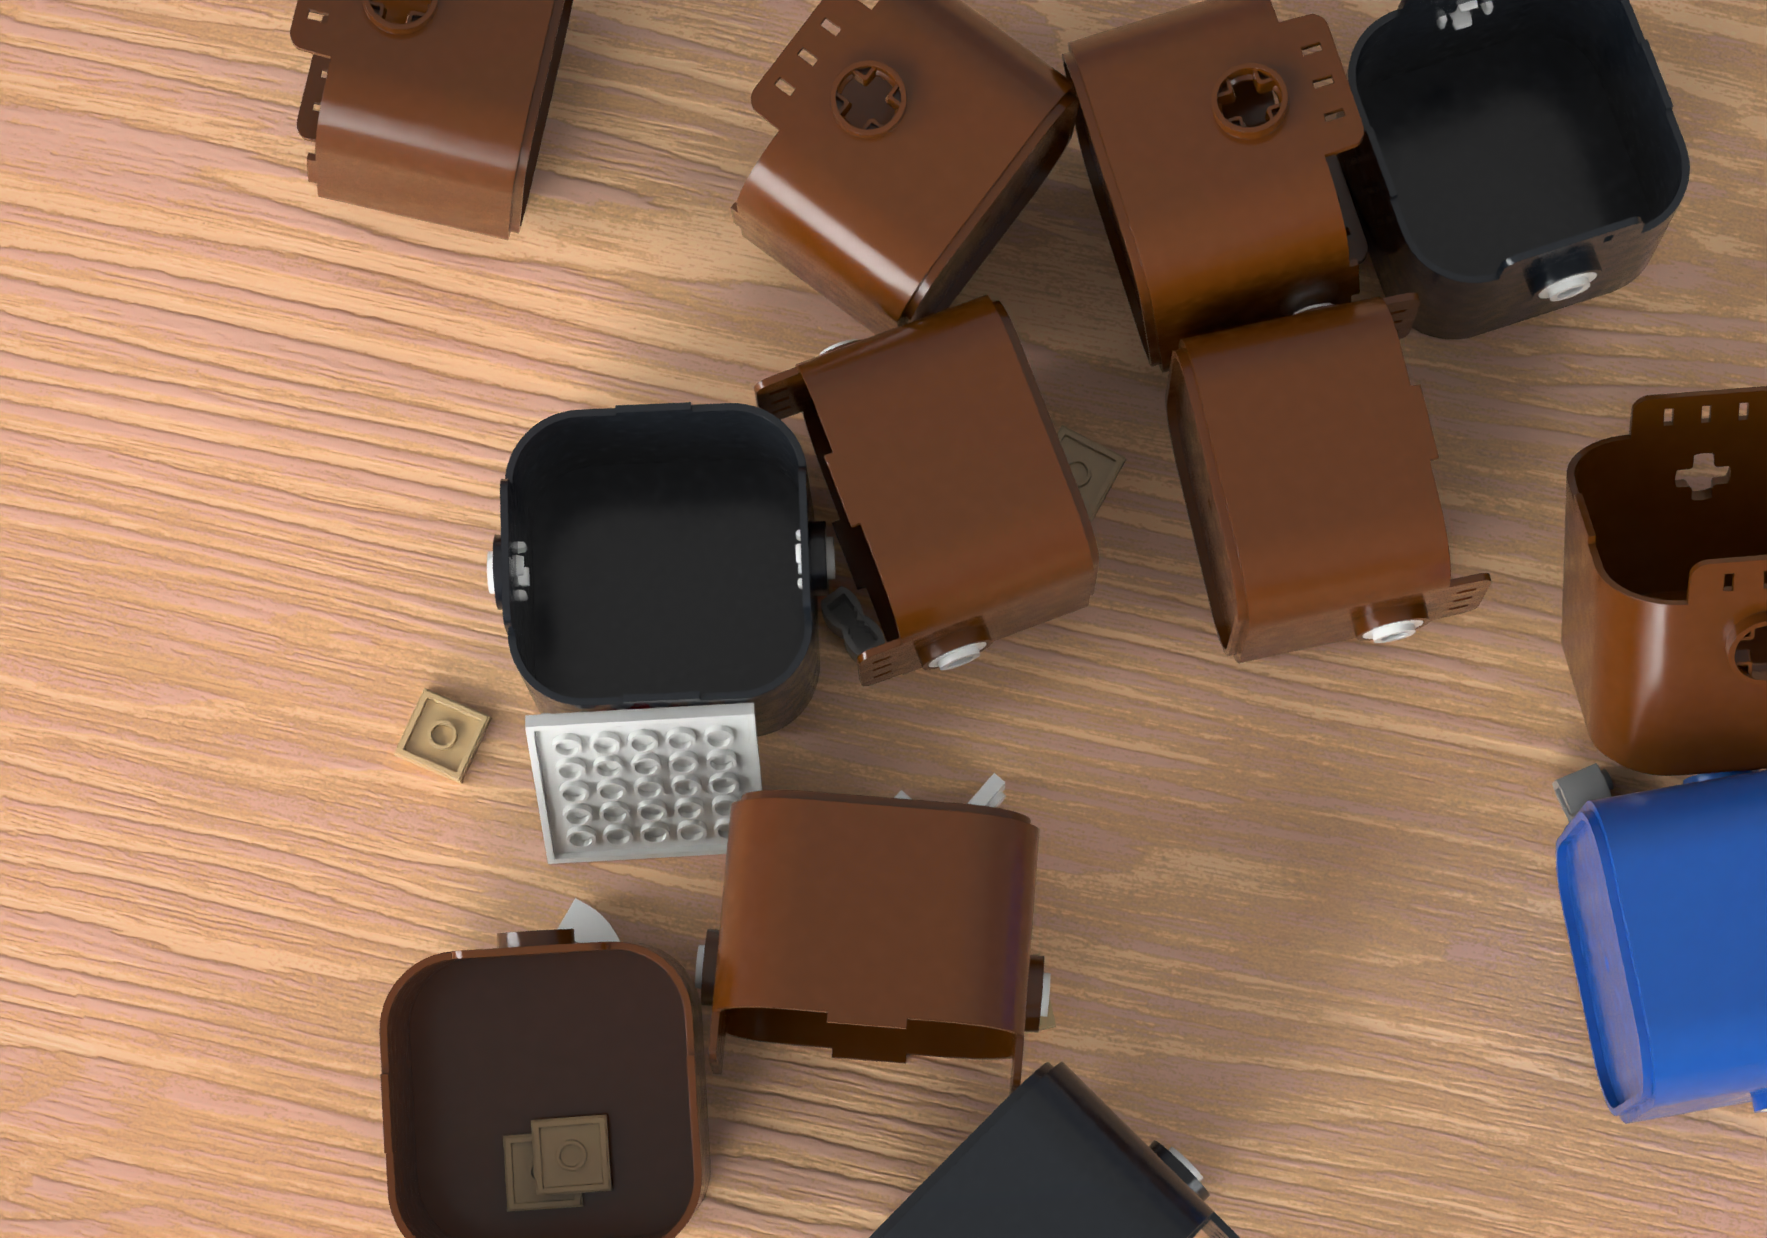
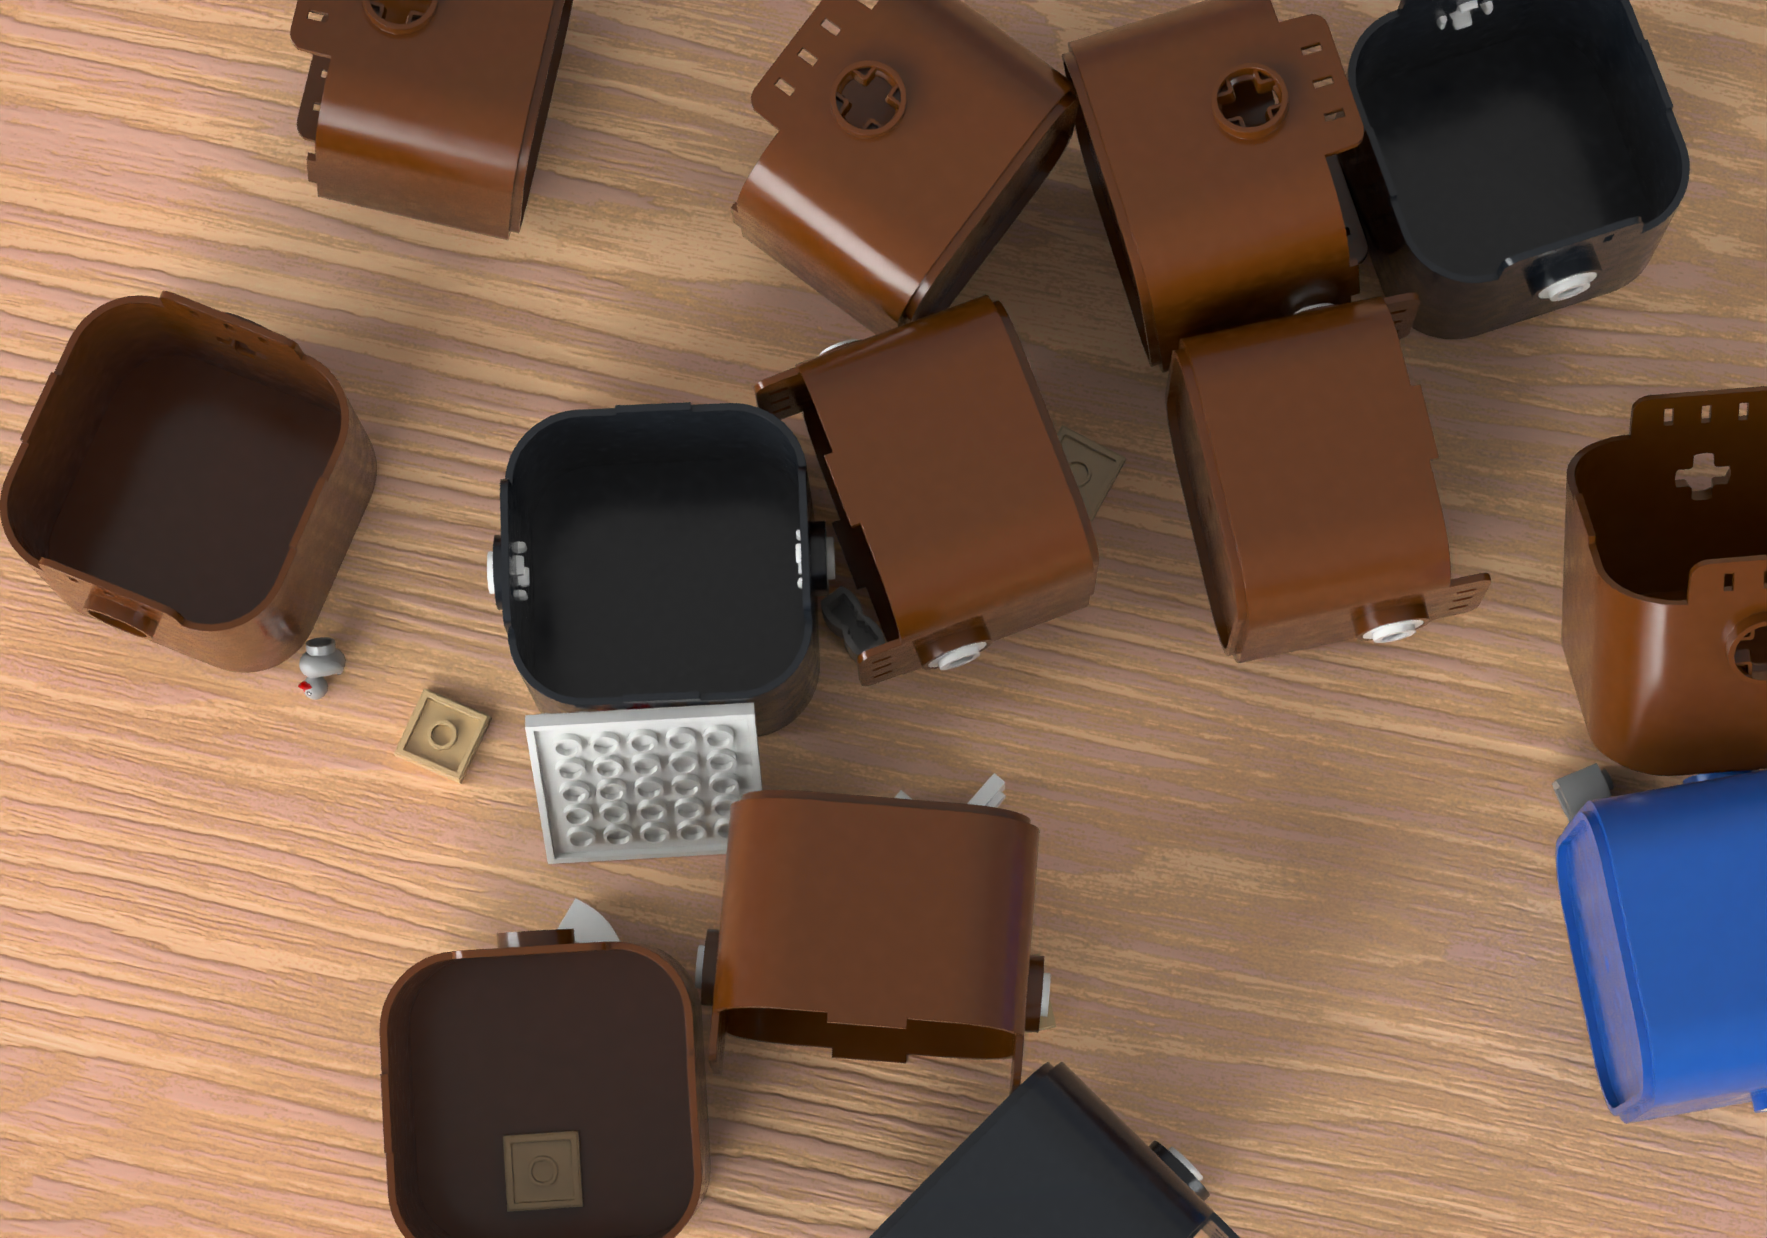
(190, 481): none -> reddish brown container
(319, 661): none -> light grey animal
(571, 1155): tan tile -> none

